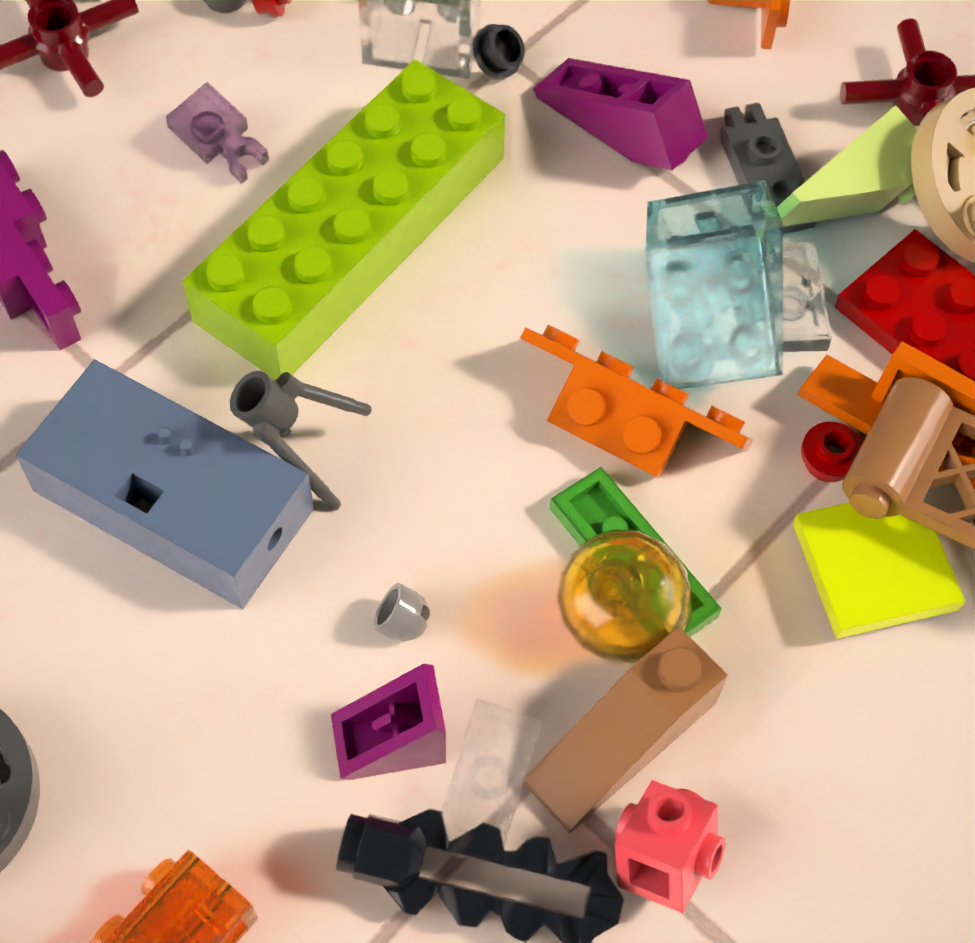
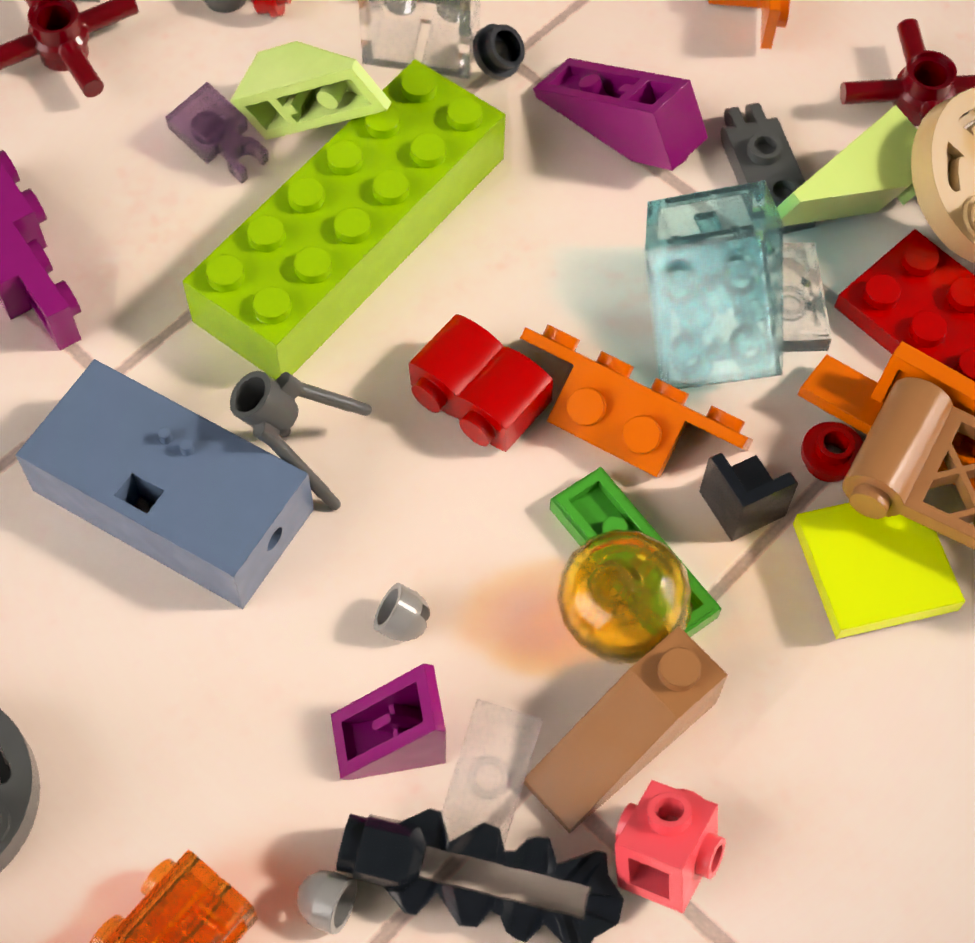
(305, 89): none -> yellowish green slope
(327, 900): none -> light grey hinge
(480, 383): none -> red brick
(745, 494): none -> black panel

